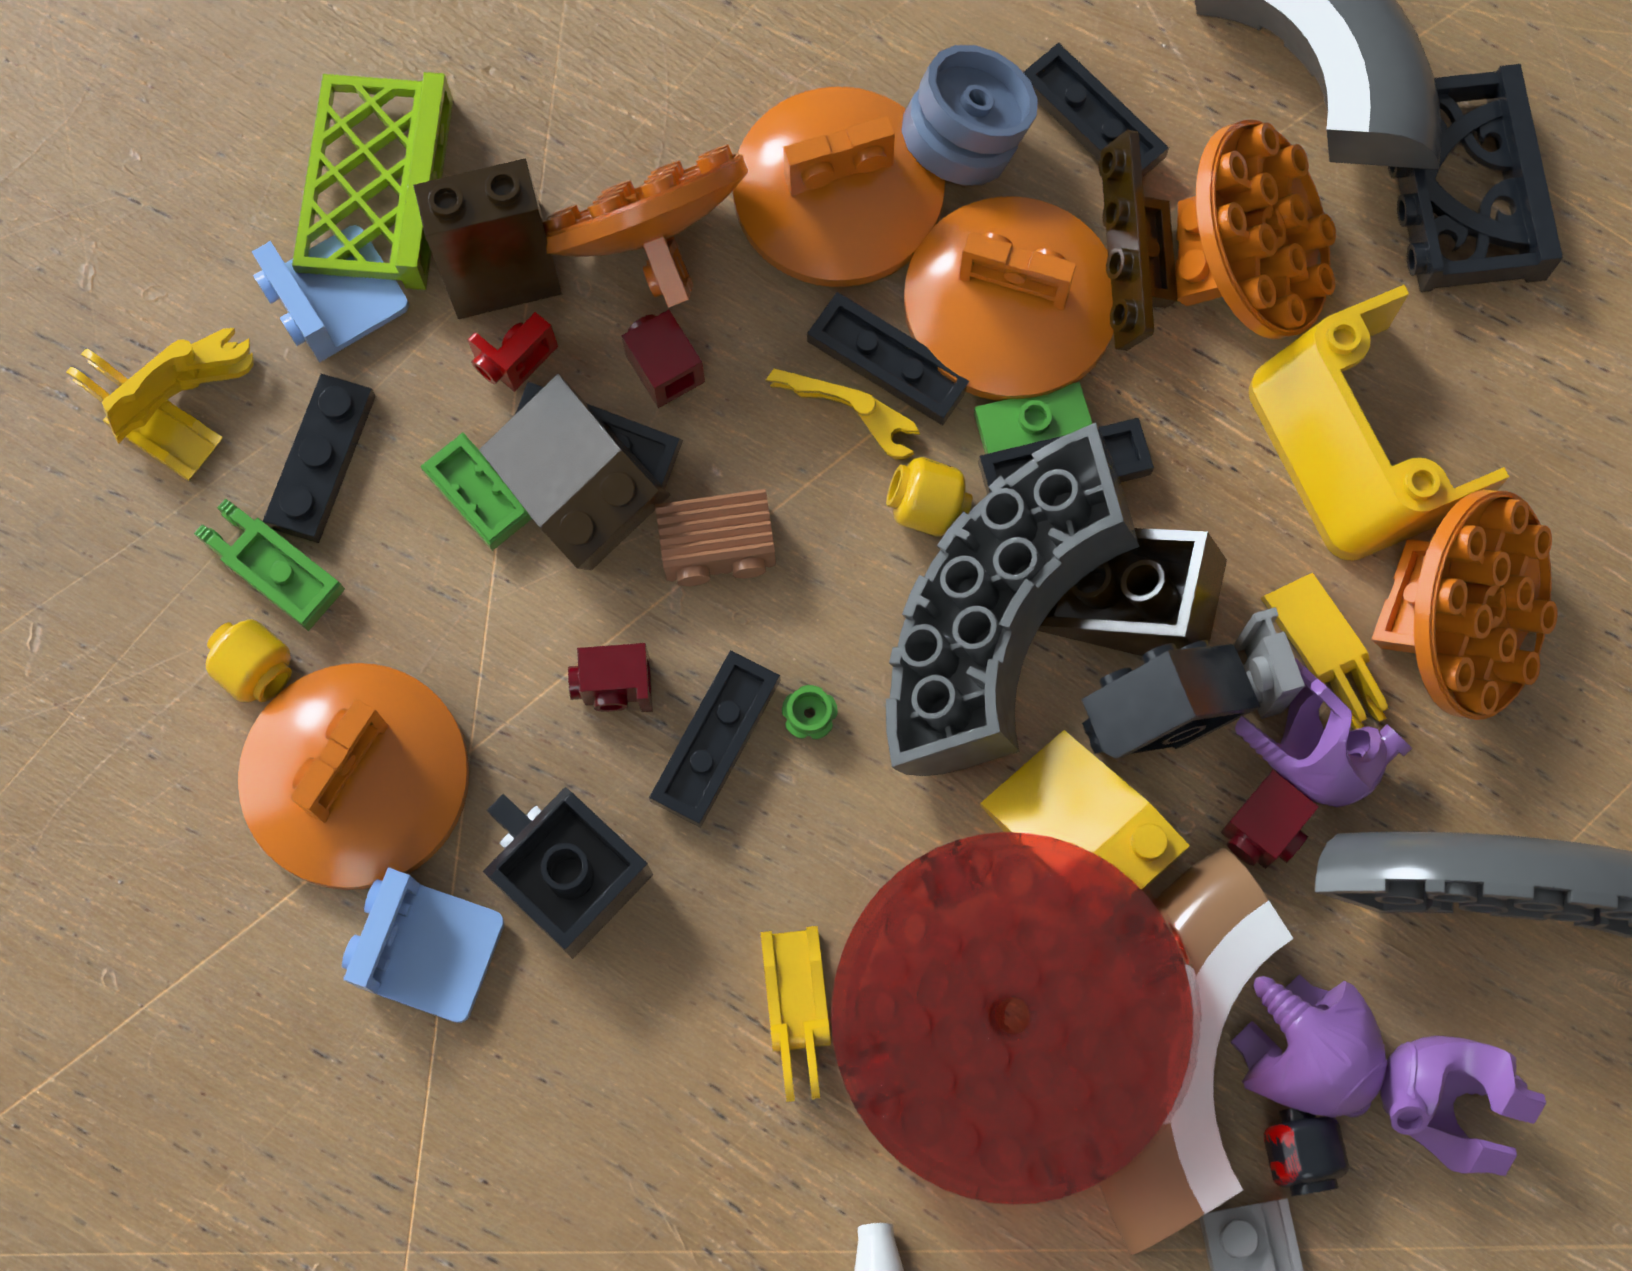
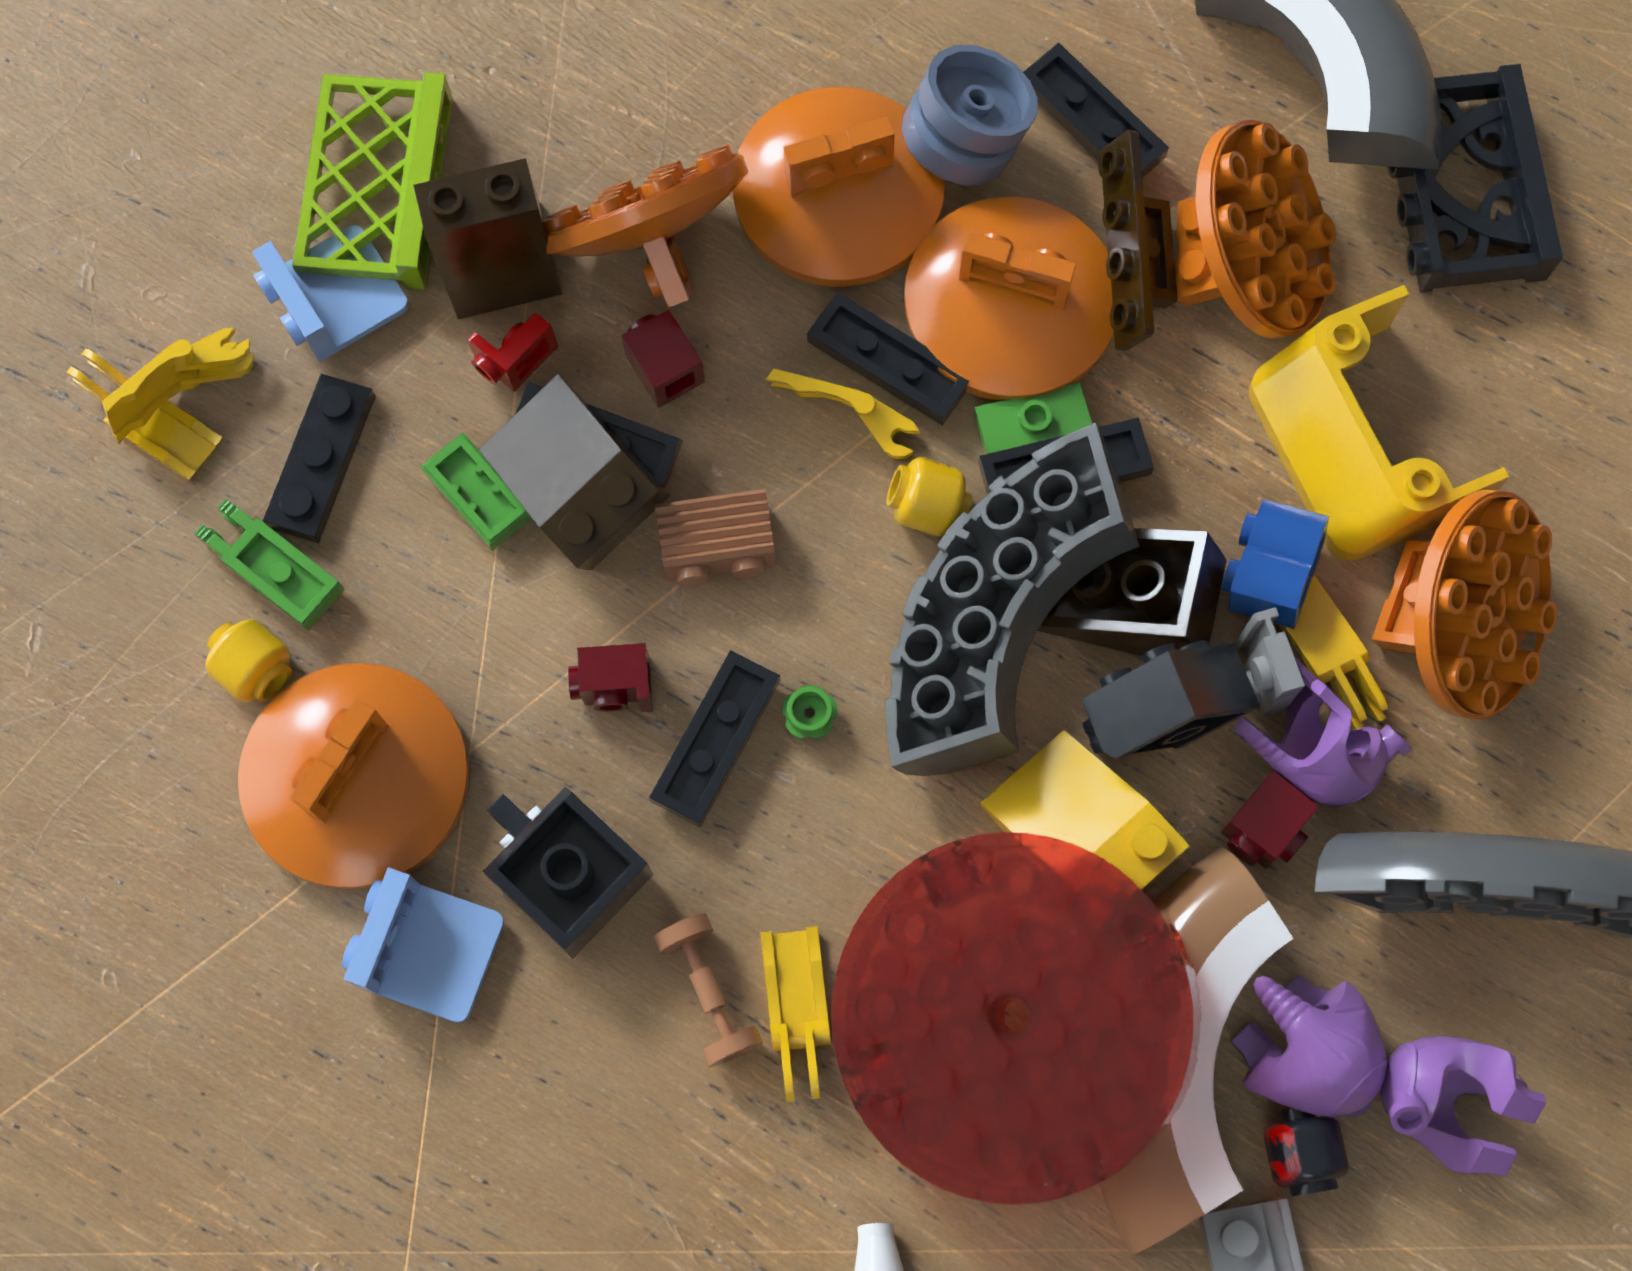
(684, 935): none -> nougat wheel
(1277, 561): none -> blue brick

